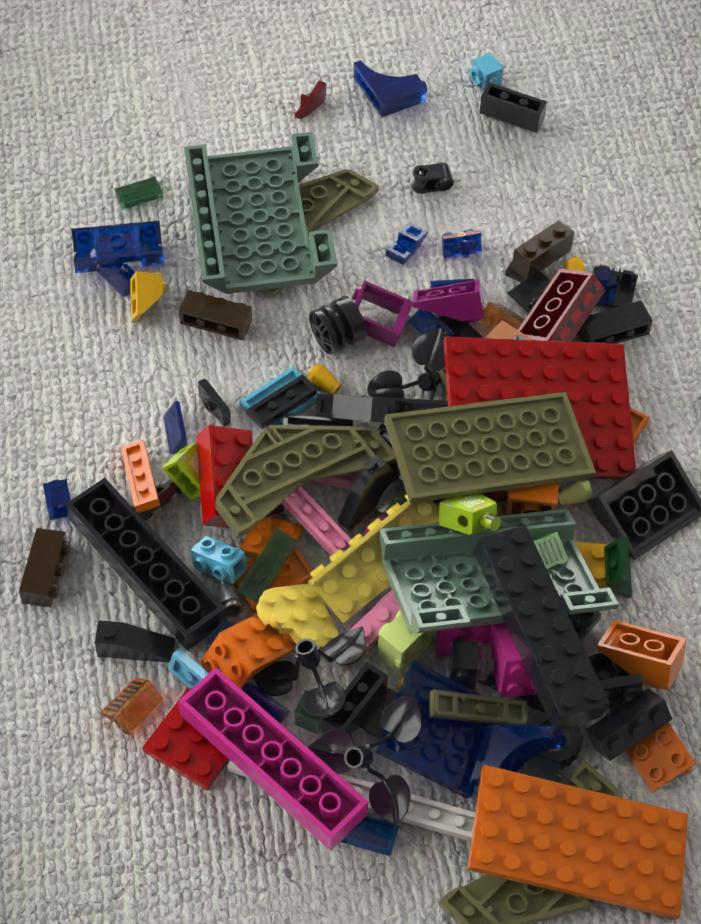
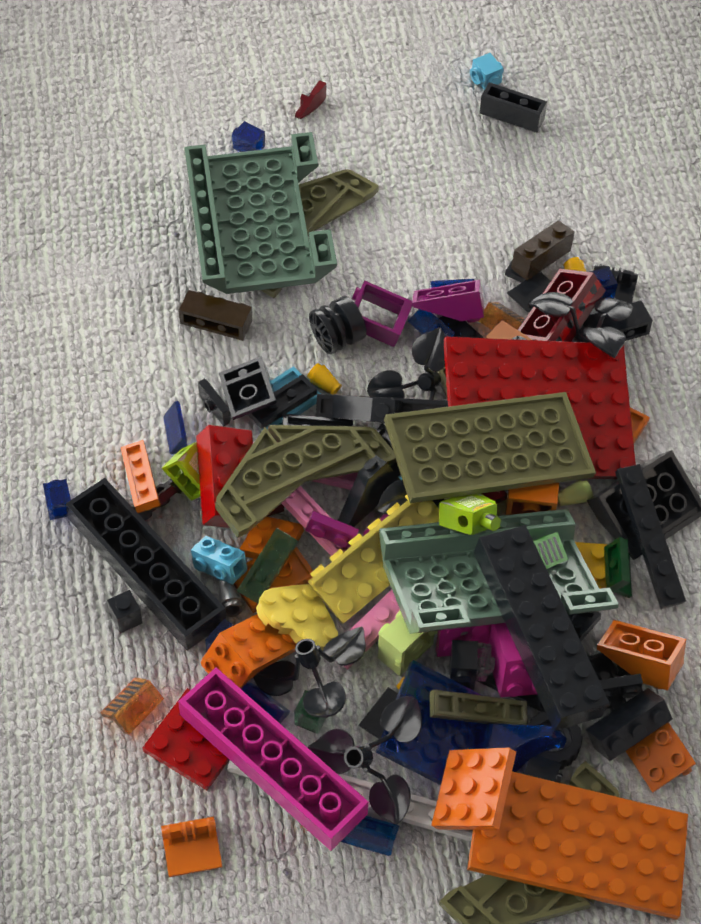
(44, 567): dark brown brick -> none
(117, 245): clear blue piece -> none
(118, 276): clear blue slope -> none
(124, 611): none -> black brick
(132, 642): black slope -> none
(138, 192): clear green plate -> none
(145, 292): yellow slope -> none
(186, 669): medium azure plate -> none
(191, 846): none -> orange hinge
(247, 388): none -> black slope
(248, 138): none -> clear blue brick
(330, 529): none -> magenta plate
(360, 698): black brick -> none
(389, 93): clear blue arch -> none
(407, 243): clear blue slope -> none
(433, 177): black piece -> none
(461, 243): clear blue hips -> none
(474, 789): none -> orange plate
(606, 339): none -> black plant
(650, 536): none -> black plate

